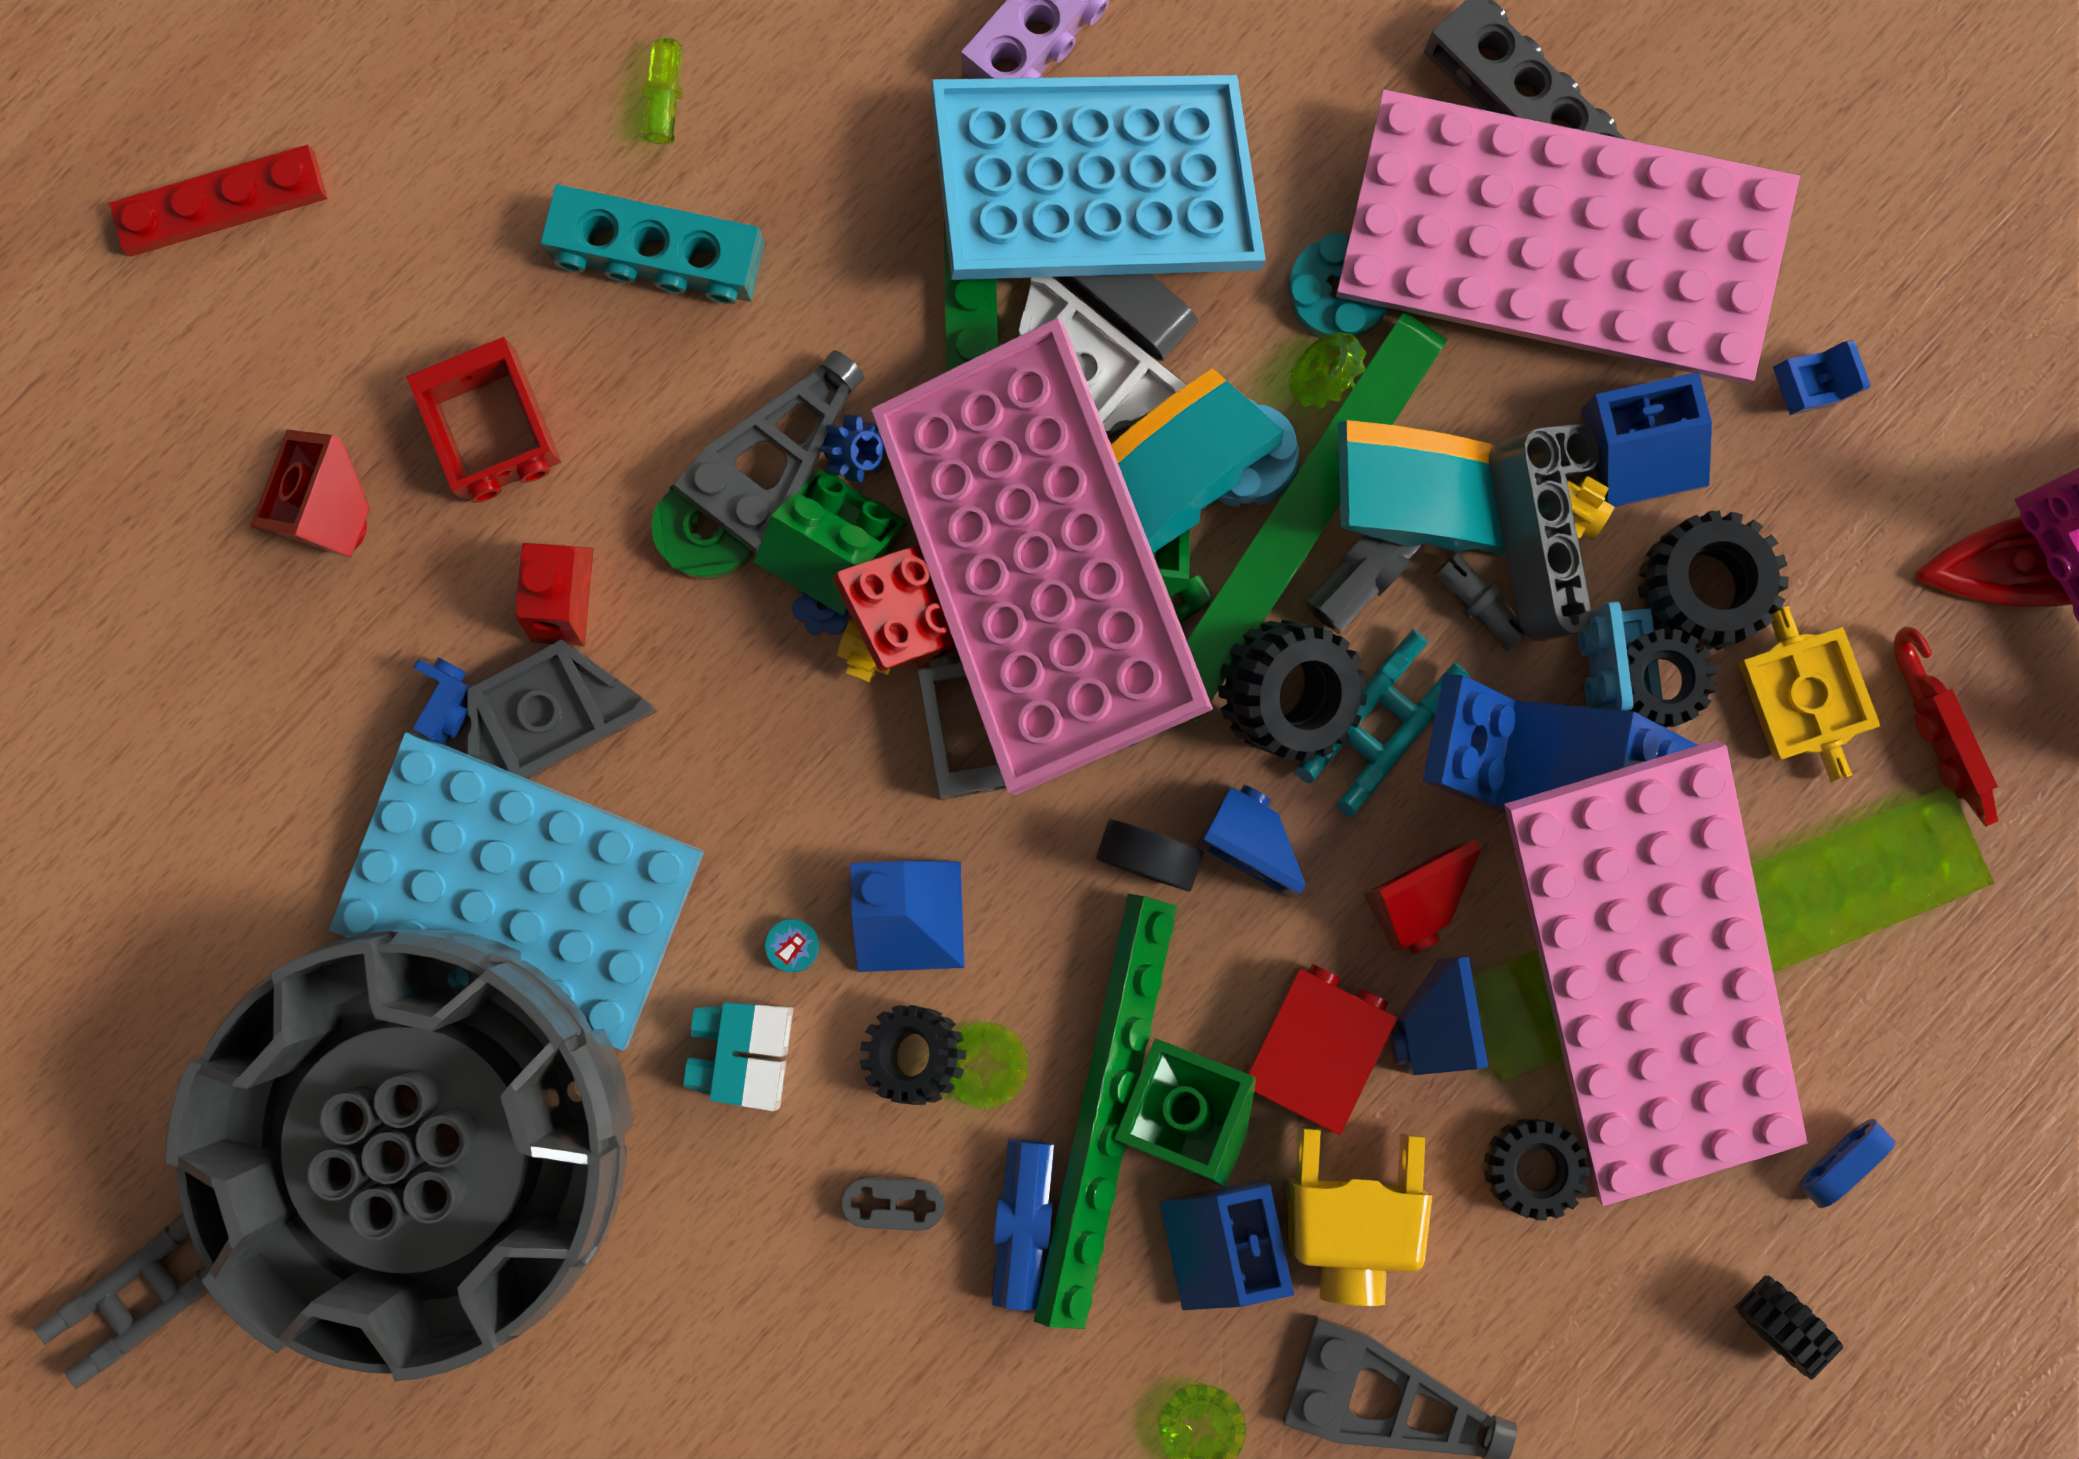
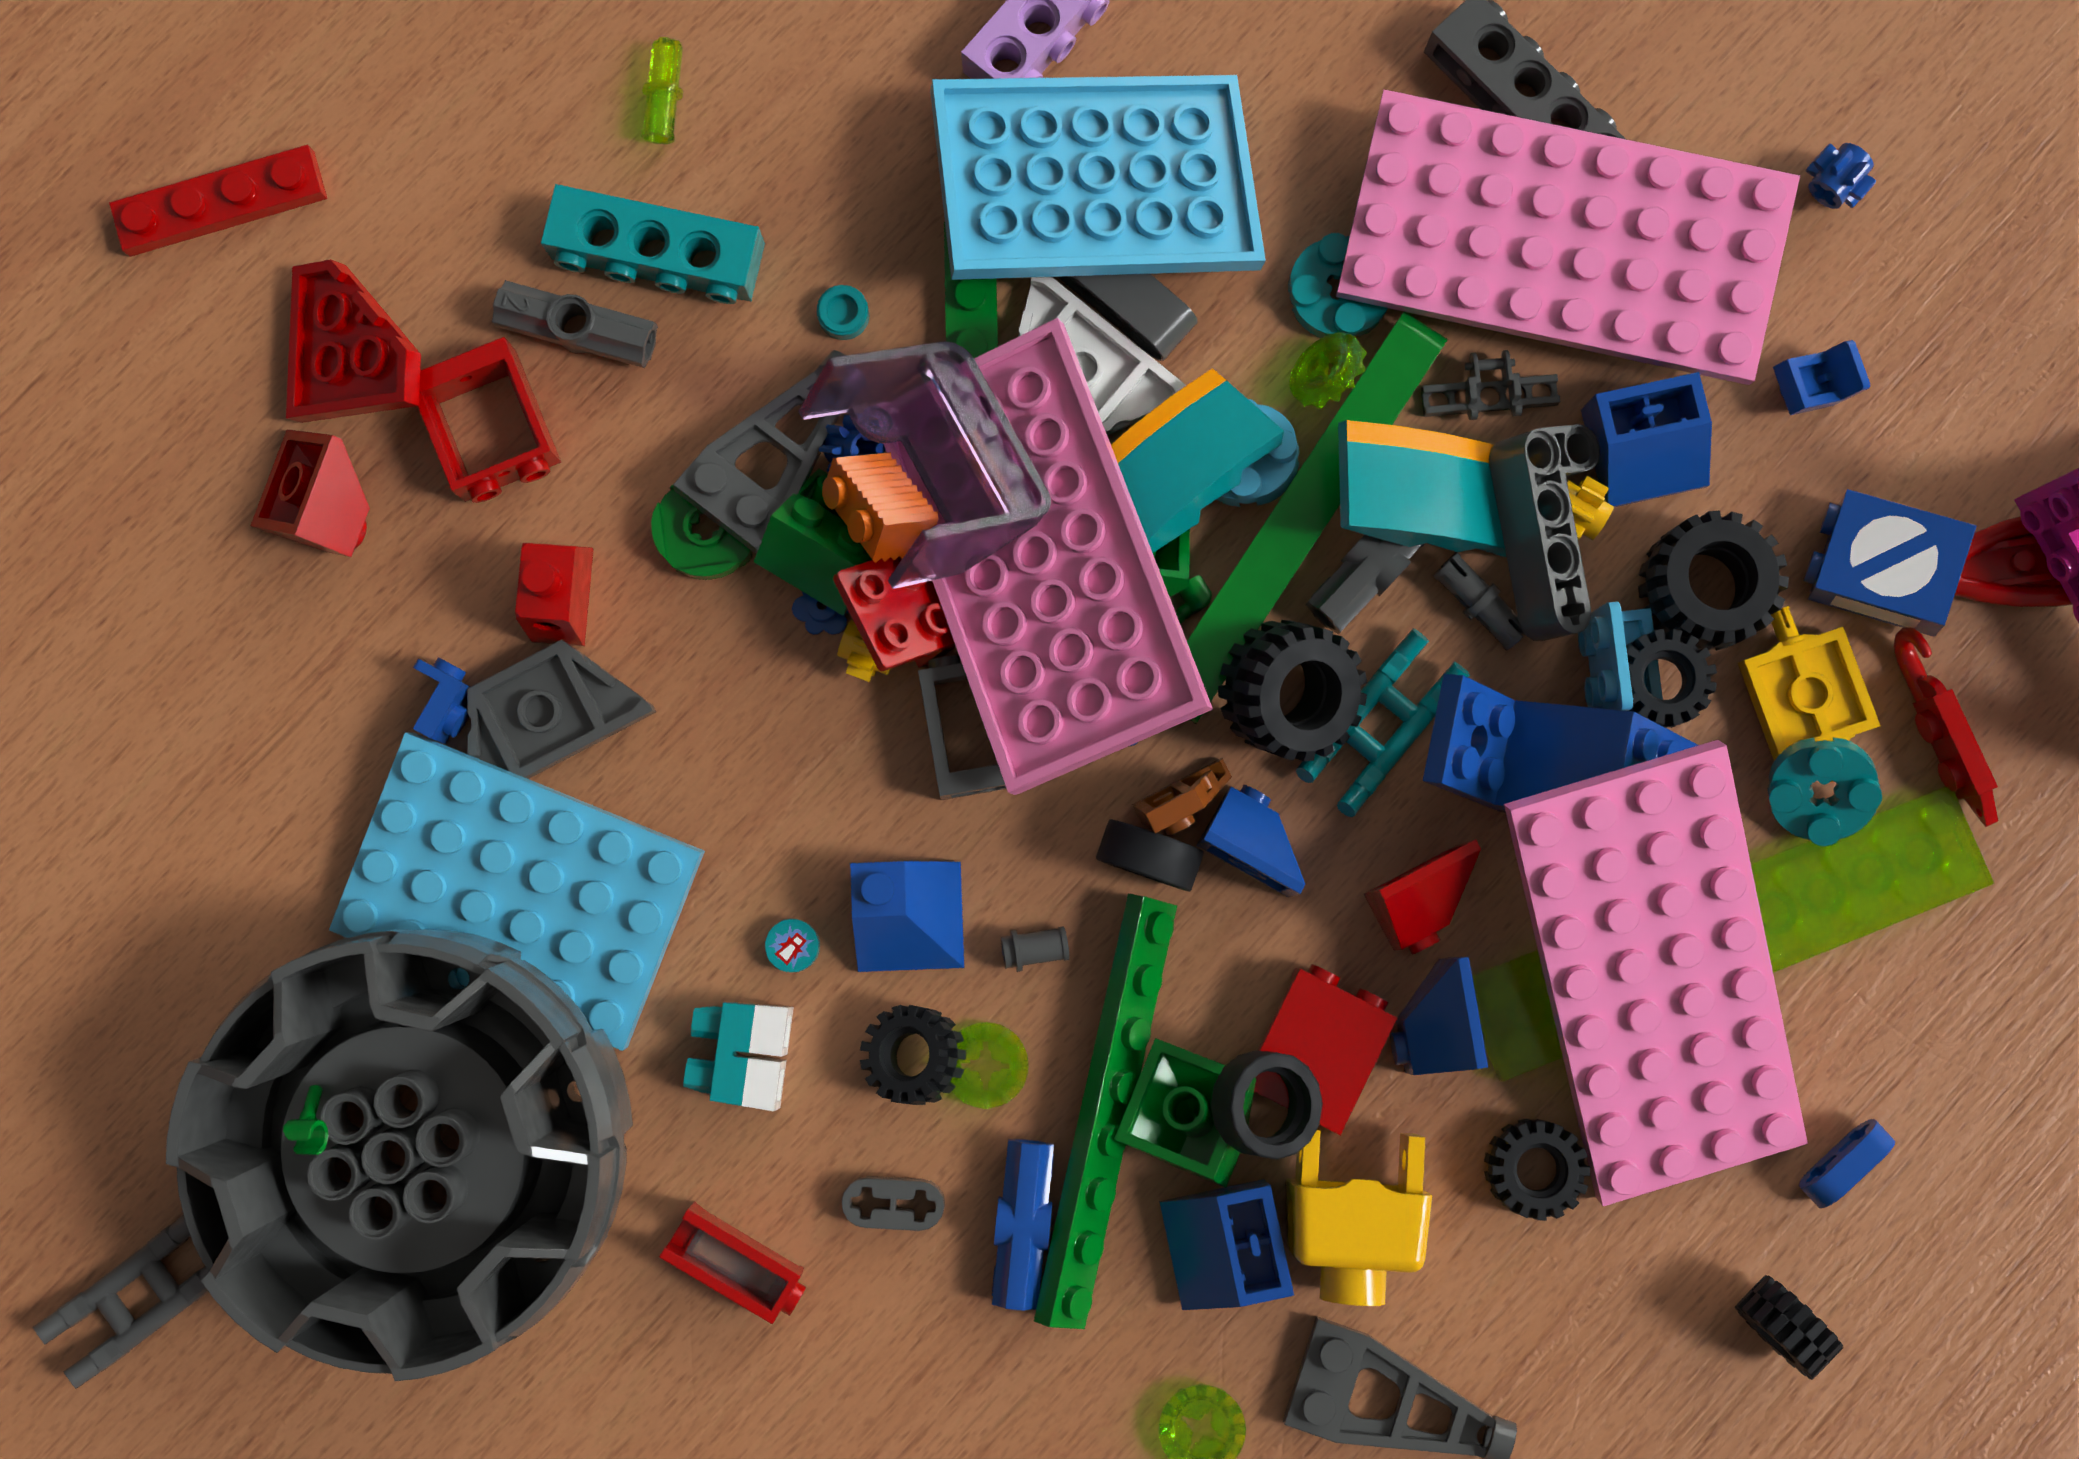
(307, 1131): none -> green hand
(344, 349): none -> red plate
(546, 314): none -> dark grey piece
(734, 1264): none -> red window
(843, 312): none -> teal tile
(877, 504): none -> orange brick
(957, 441): none -> clear purple windscreen
(1034, 947): none -> dark grey pin
(1173, 805): none -> dark orange wing
(1303, 1108): none -> black tyre
(1474, 386): none -> dark grey piece
(1824, 761): none -> teal plate
(1841, 175): none -> blue gear
(1889, 562): none -> blue brick

